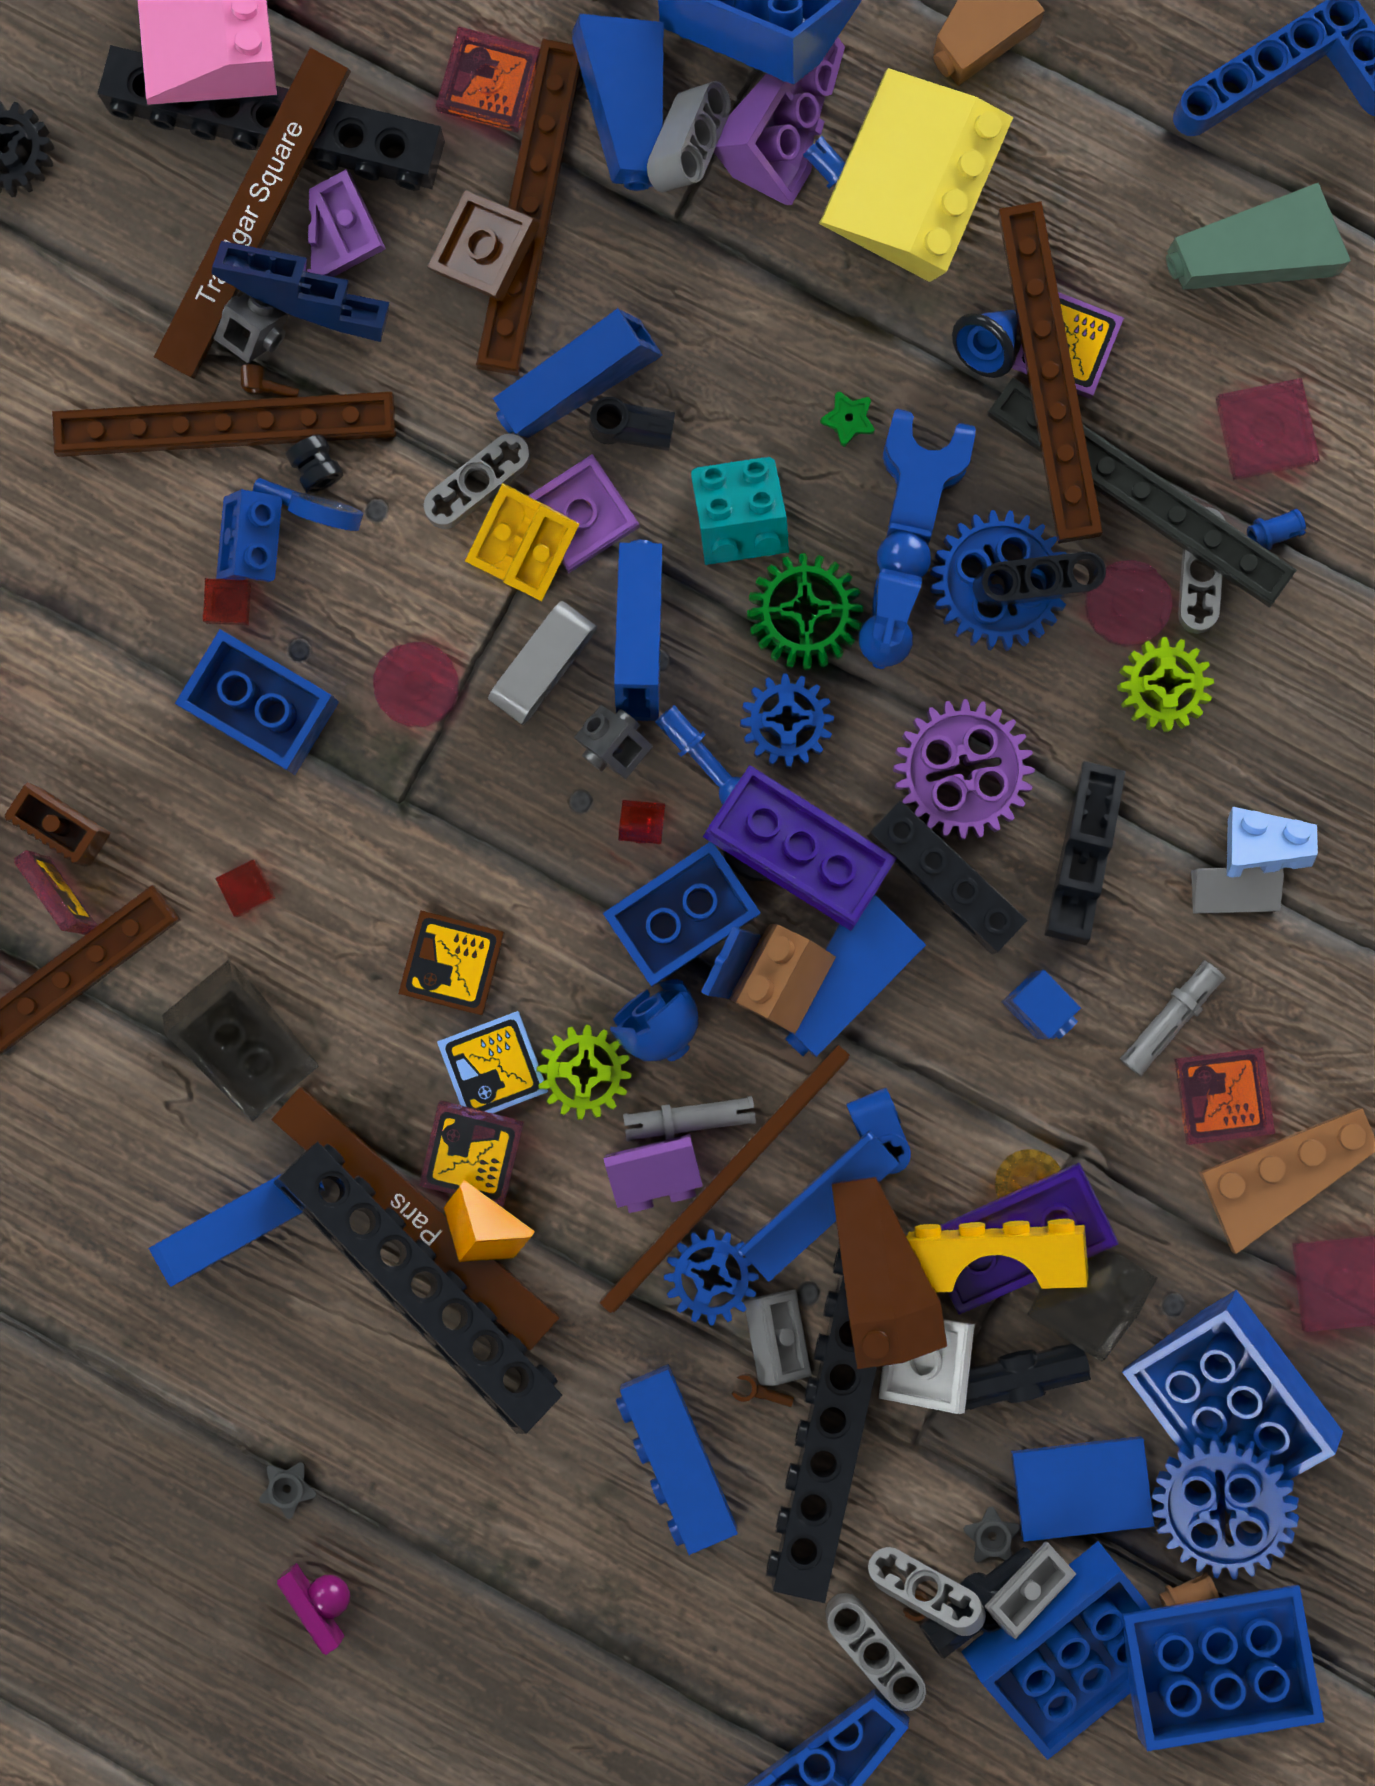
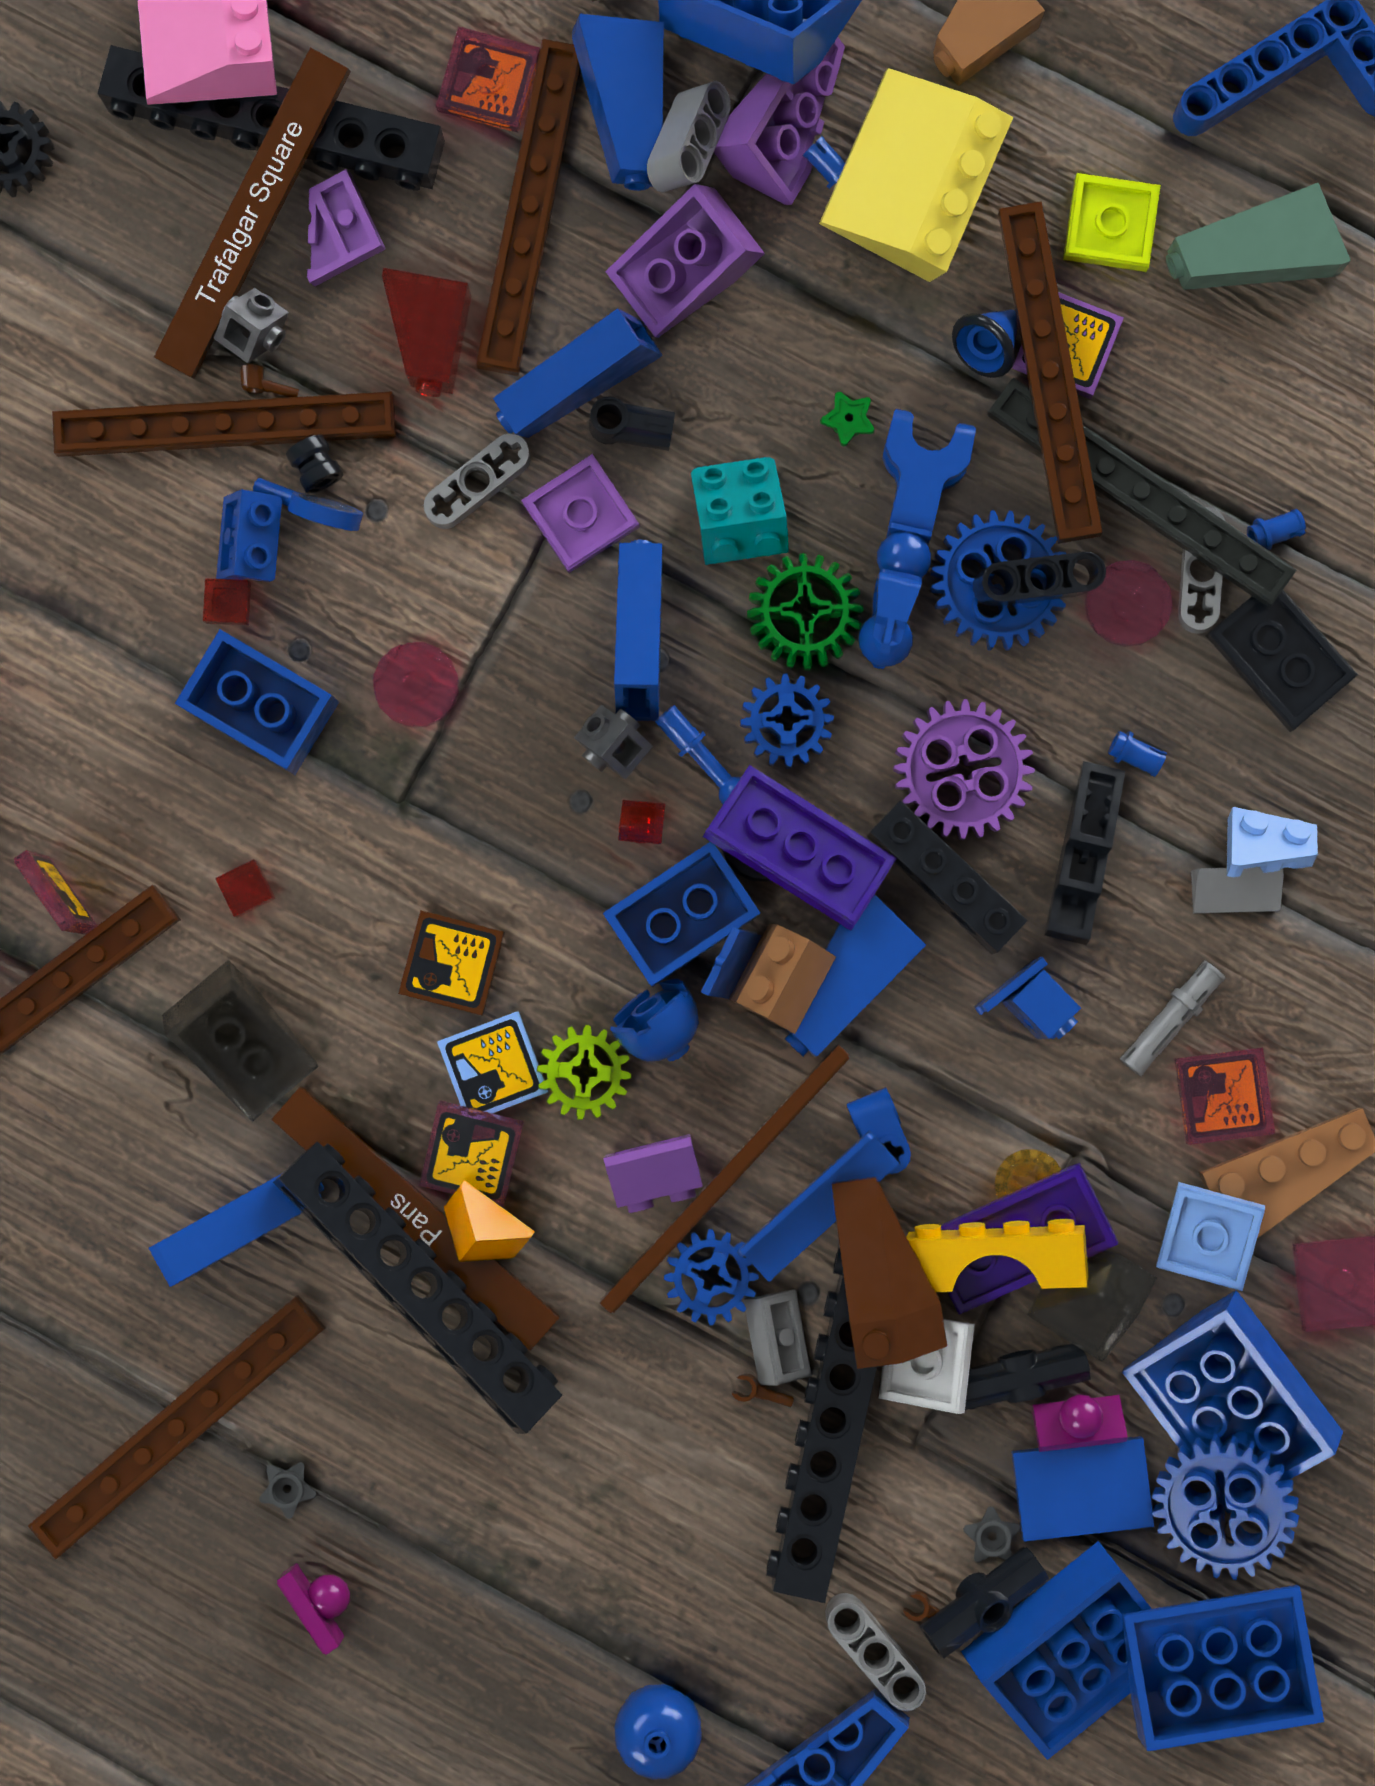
(57, 825): reddish brown brick -> none
(176, 1427): none -> reddish brown tile
(285, 284): dark blue slope -> none
(429, 327): none -> clear red slope
(483, 245): plate -> none
(522, 542): yellow slope -> none
(542, 662): light grey beam -> none
(660, 1713): none -> blue cylinder
(678, 1460): blue brick -> none
(684, 259): none -> medium lavender slope
(688, 1118): light grey pin -> none
(917, 1573): light grey beam -> none
(1011, 985): none -> blue piece
(1030, 1590): light grey slope -> none
(1079, 1422): none -> magenta tile
(1111, 222): none -> neon yellow tile
(1136, 753): none -> blue pin
(1165, 665): lime gear -> none
(1194, 1590): medium nougat pin -> none
(1210, 1236): none -> light blue tile
(1267, 429): clear pink tile -> none
(1282, 658): none -> black tile

